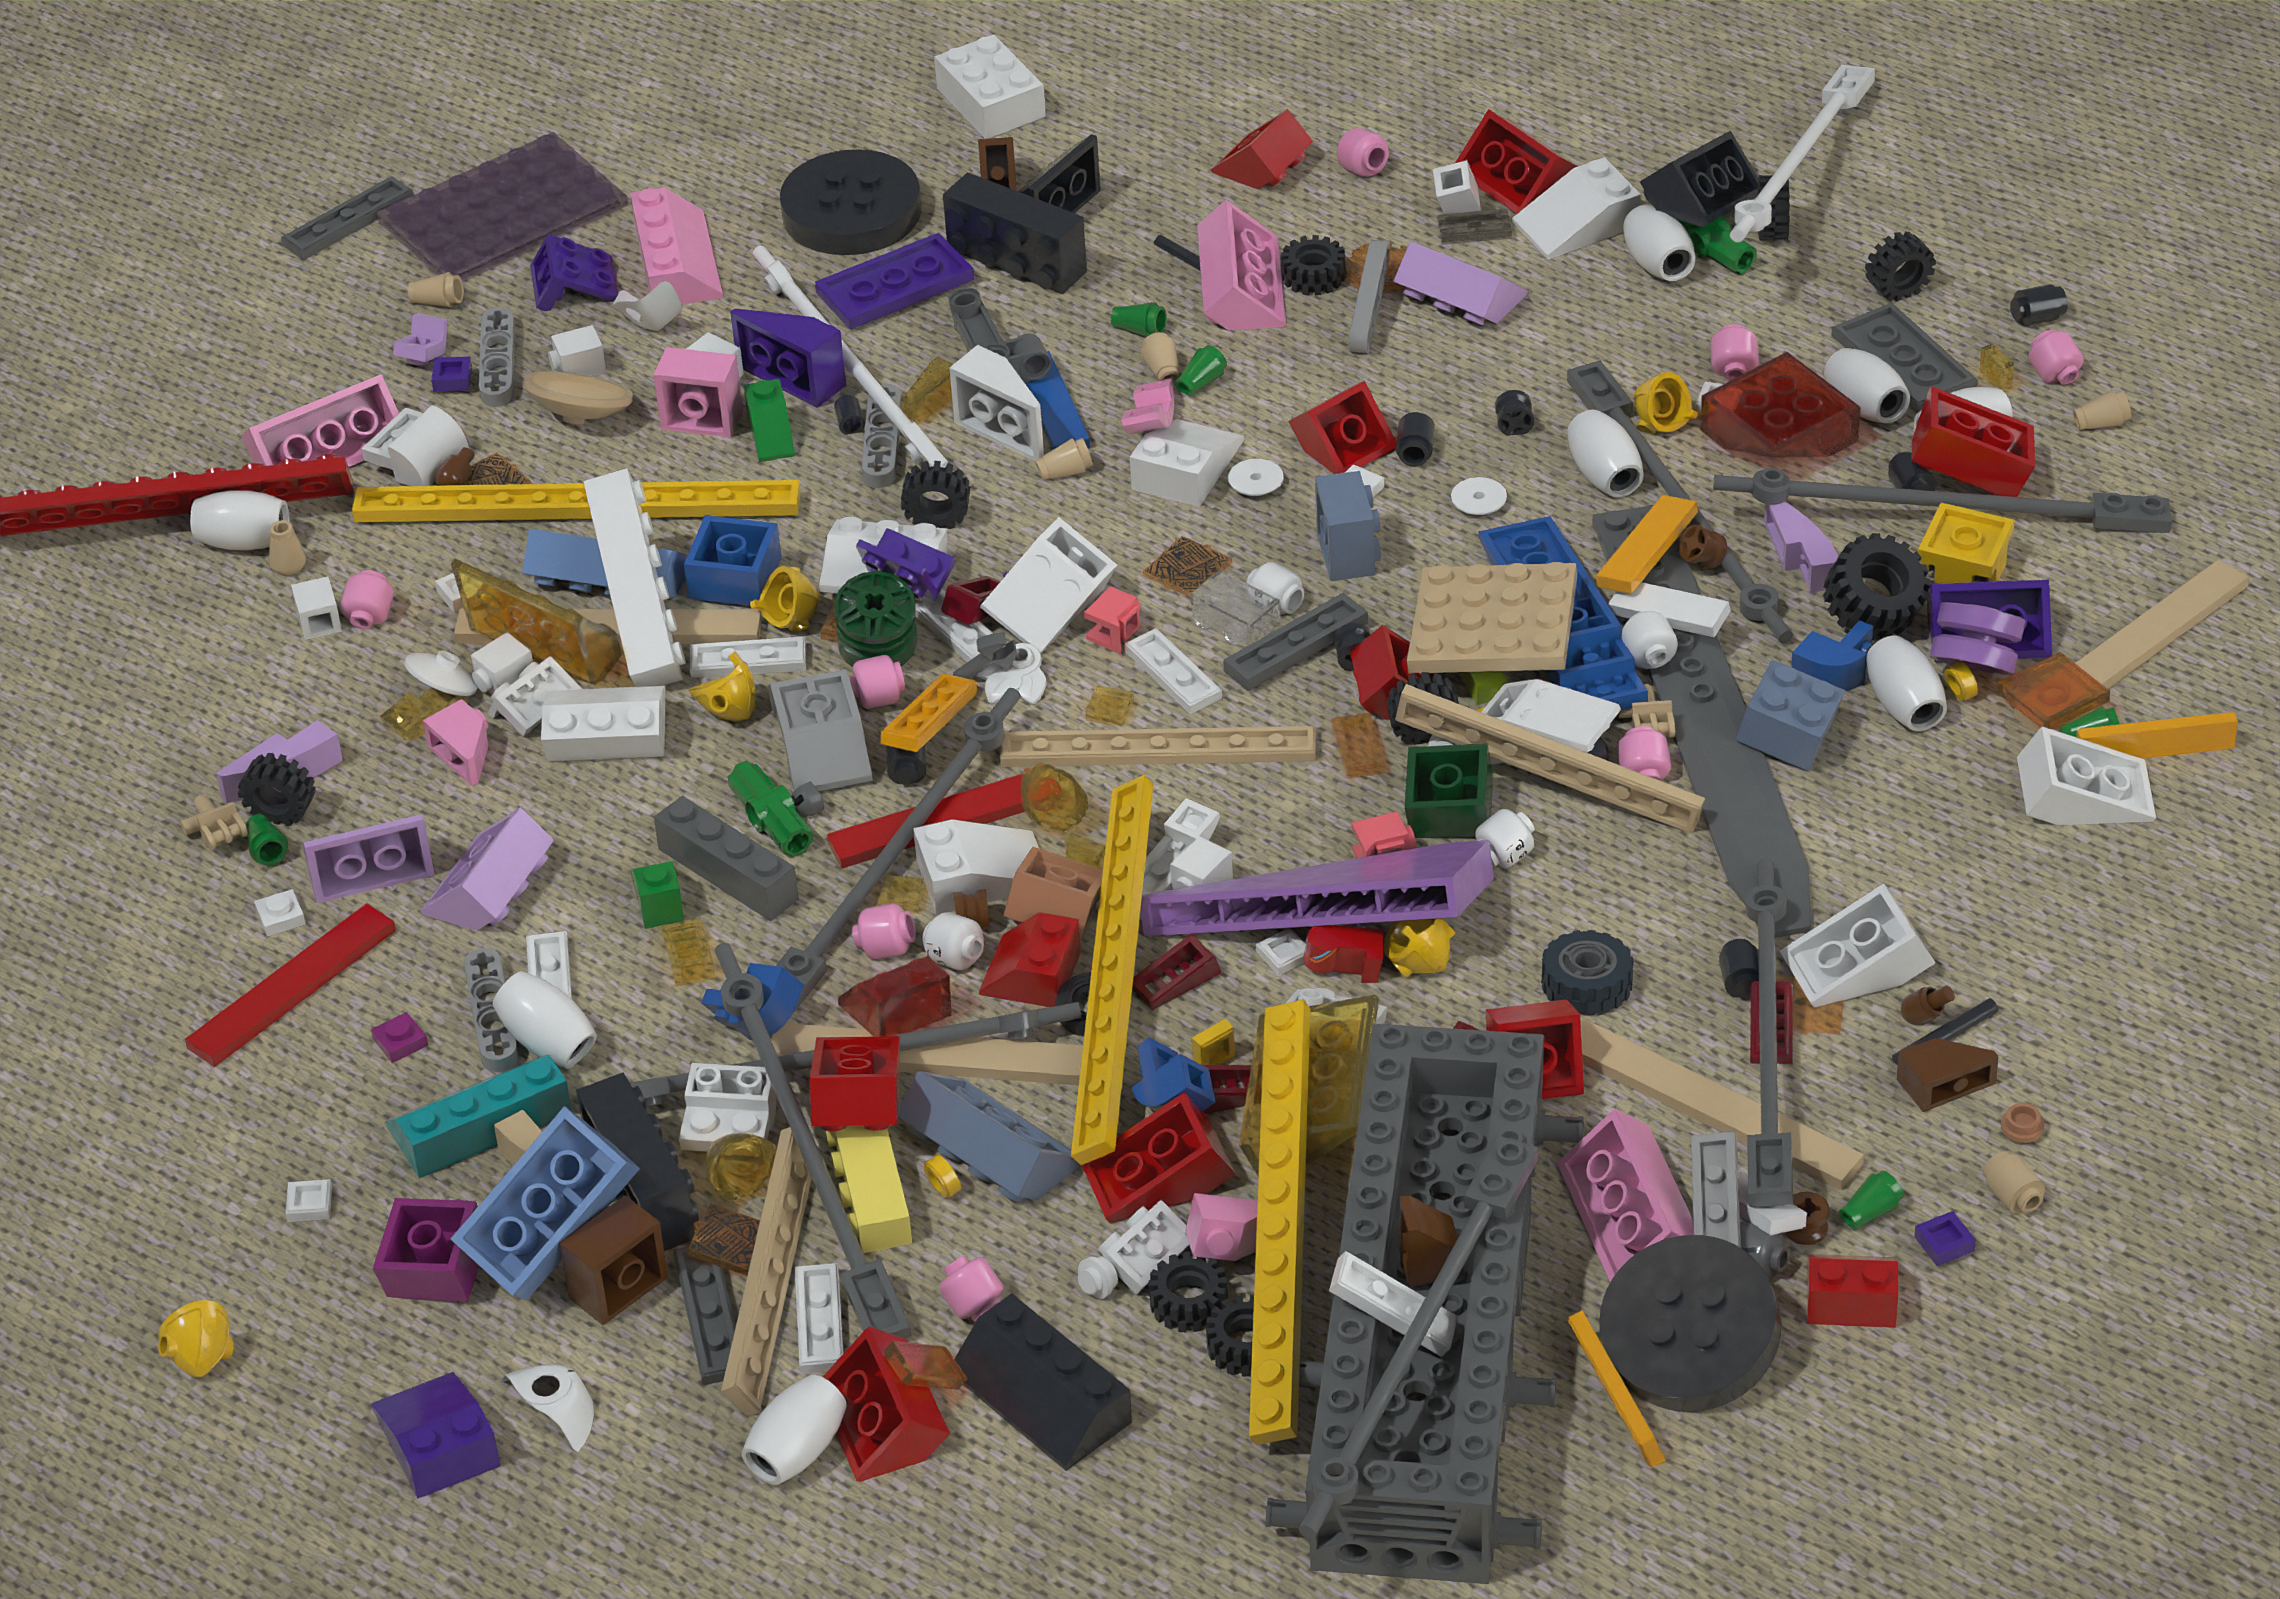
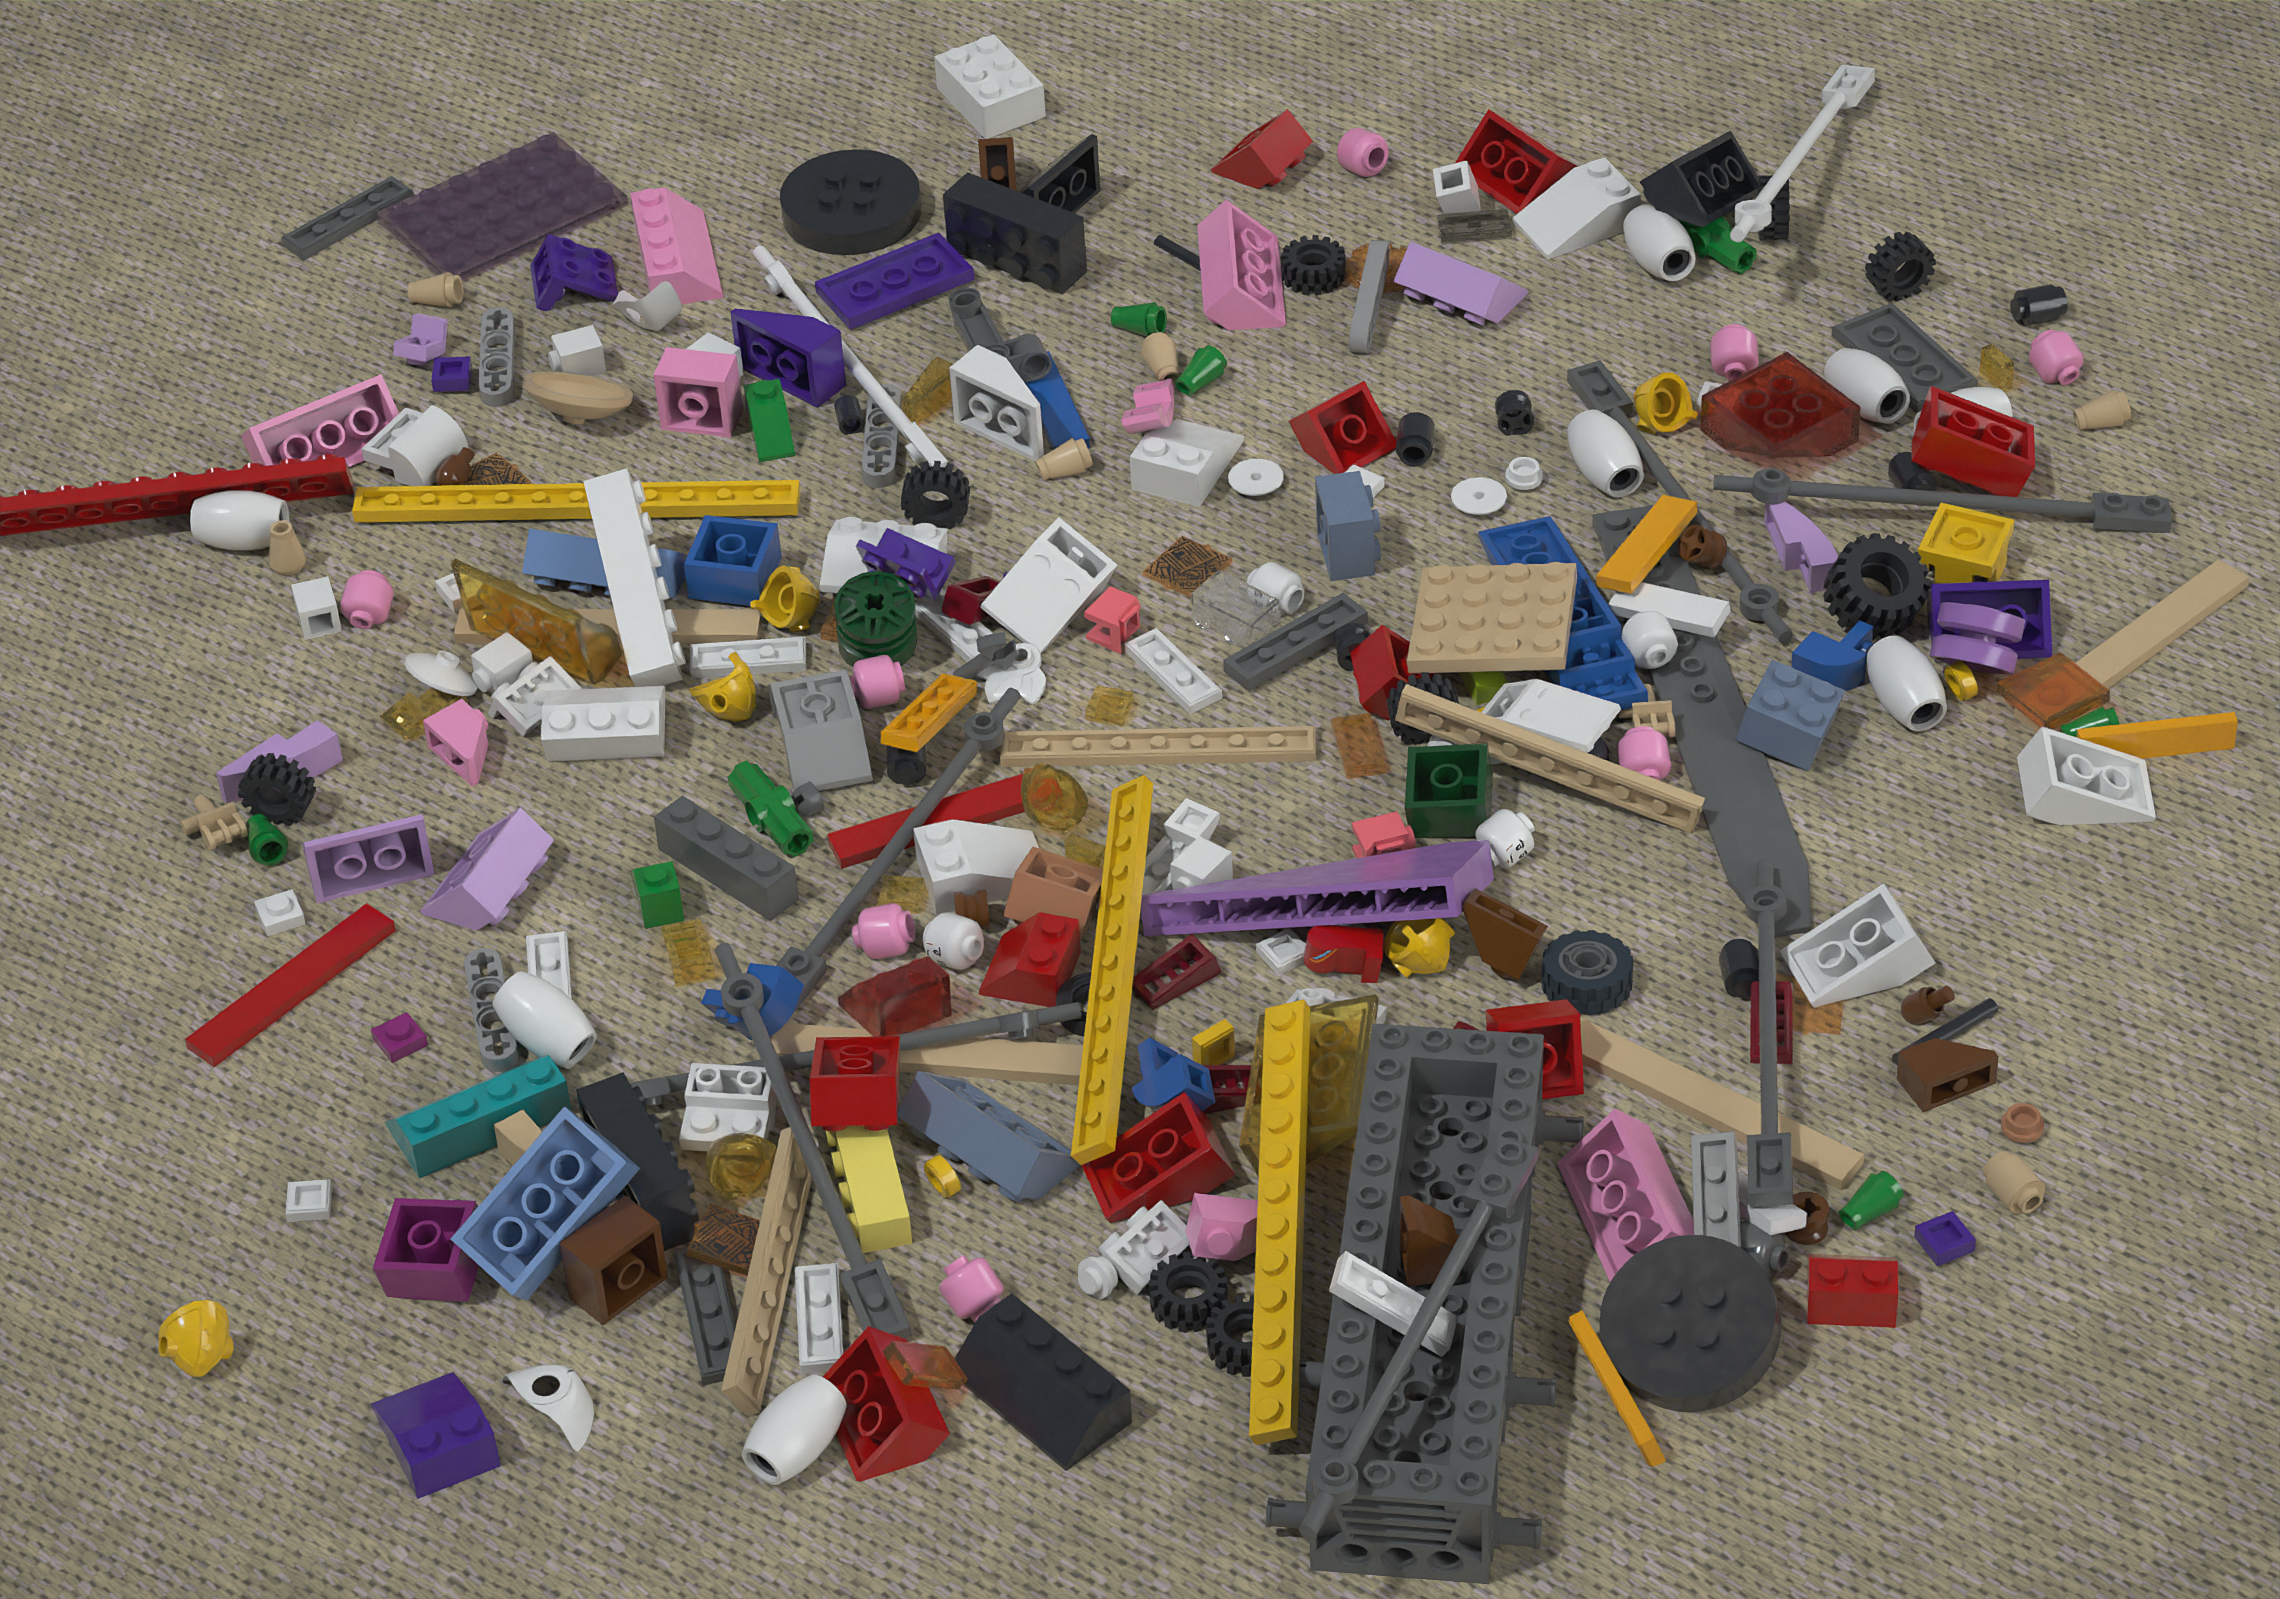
(1502, 934): none -> reddish brown slope
(1524, 473): none -> white plate

